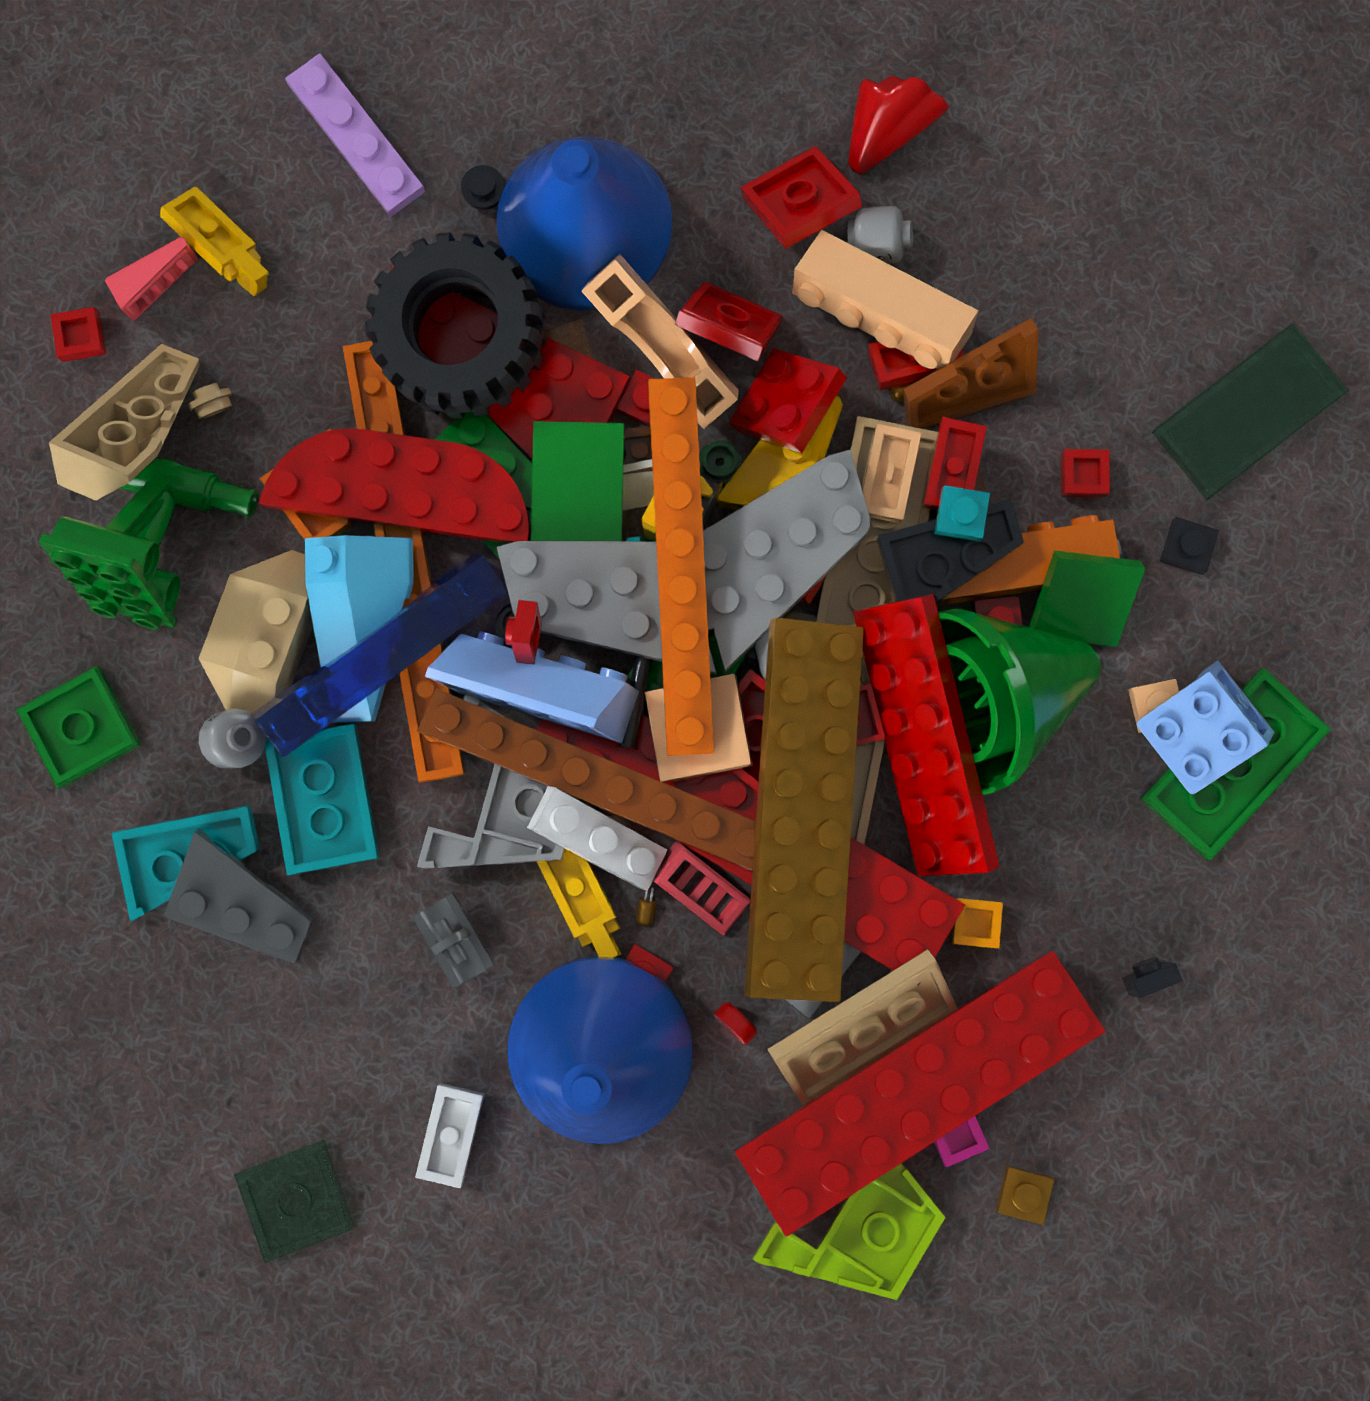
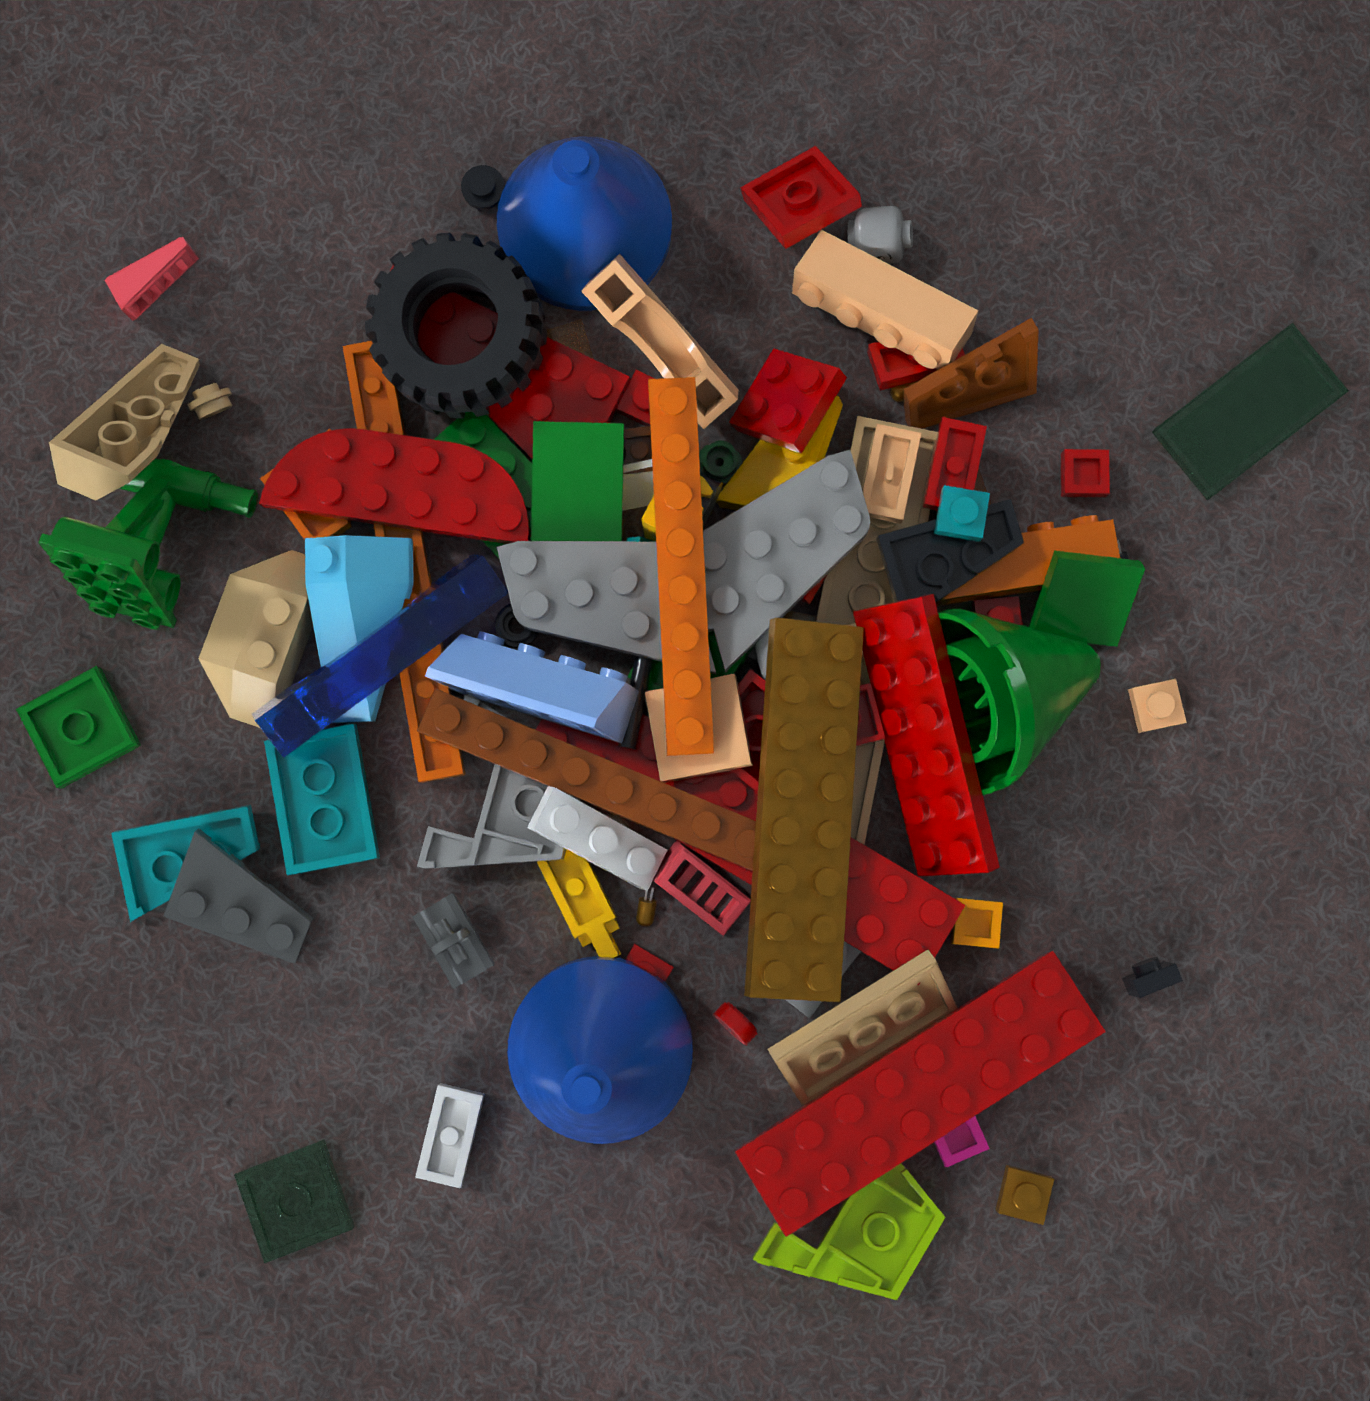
(78, 334): red plate -> none
(216, 239): yellow hinge -> none
(231, 739): light grey head -> none
(355, 135): lavender plate -> none
(524, 631): red plate -> none
(729, 320): red plate -> none
(890, 117): red hat -> none
(1189, 545): black plate -> none
(1206, 729): light blue bracket -> none
(1225, 805): green tile -> none

